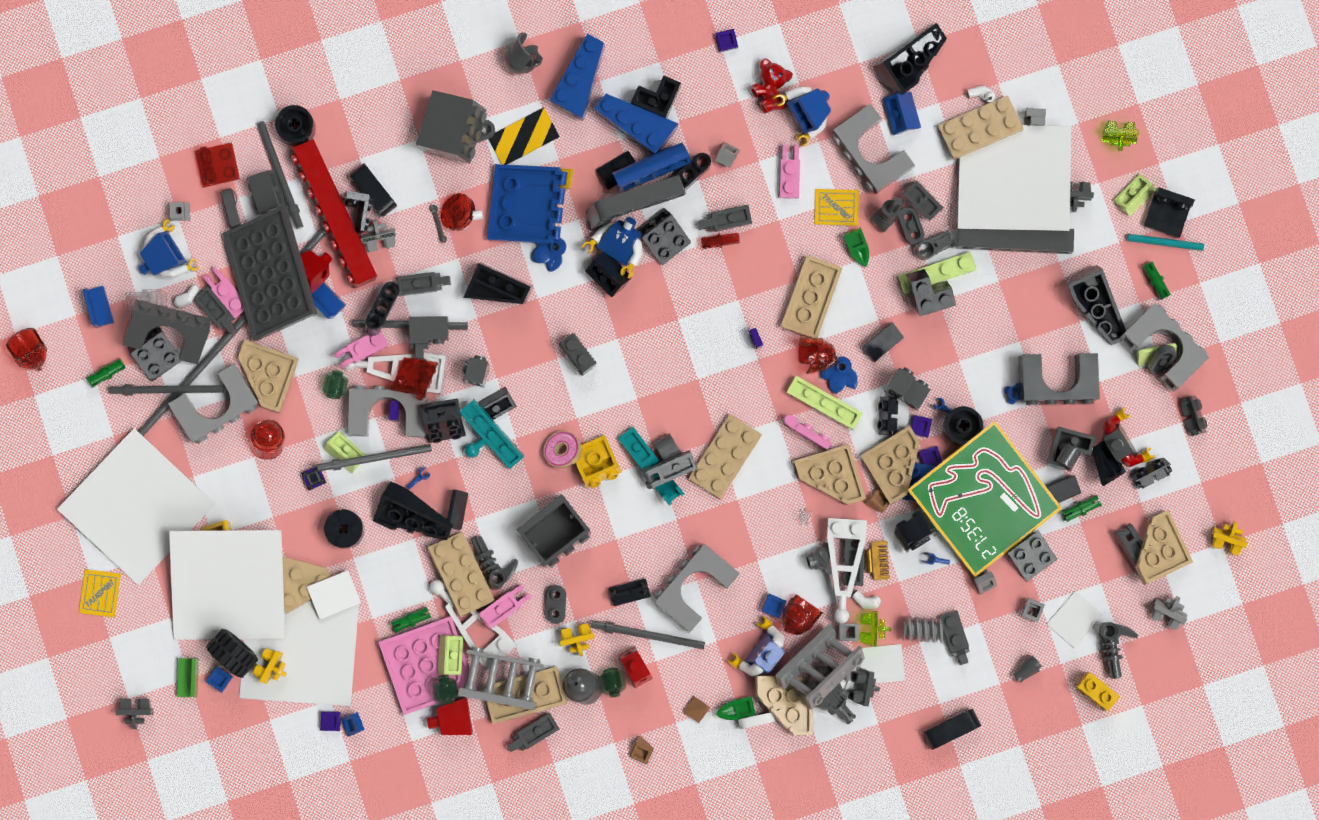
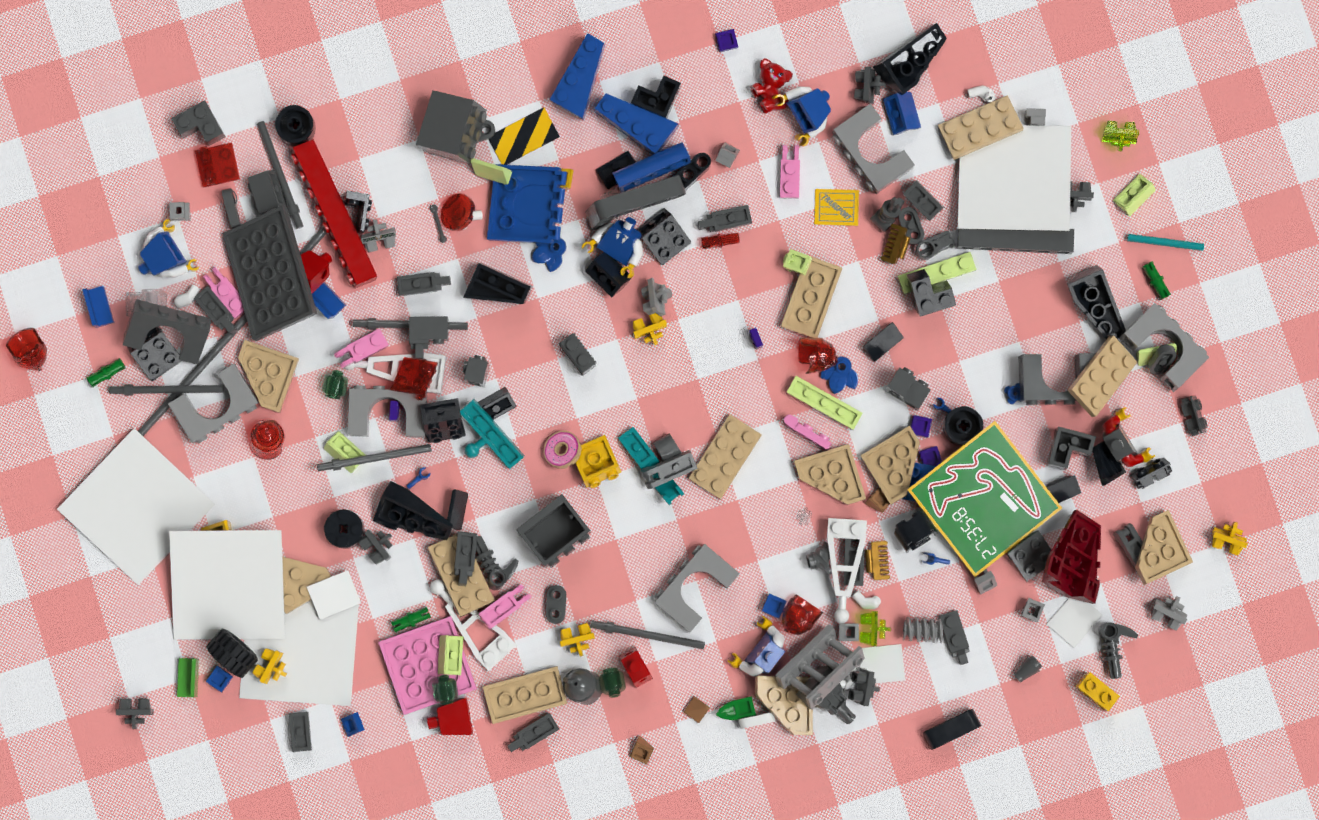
(99, 593): yellow sticker -> none
(199, 118): none -> dark grey brick
(300, 731): none -> dark grey plate
(313, 478): tile -> none
(330, 721): dark purple tile -> none
(369, 540): none -> dark grey hips
(370, 185): black beam -> none
(378, 316): black beam -> none
(465, 556): none -> dark grey hinge
(491, 171): none -> yellowish green slope
(507, 696): light grey fence -> none
(520, 59): dark grey helmet -> none
(629, 592): black hinge -> none
(657, 295): none -> light grey hips
(657, 324): none -> yellow hips
(797, 262): none -> yellowish green bracket
(857, 246): green plate -> none
(872, 85): none -> dark grey hips
(886, 407): black hinge -> none
(899, 247): none -> pearl gold piece
(1068, 456): dark grey panel -> none
(1073, 560): none -> dark red wedge
(1081, 508): green pin -> none
(1102, 376): none -> tan plate
(1168, 212): black bracket -> none

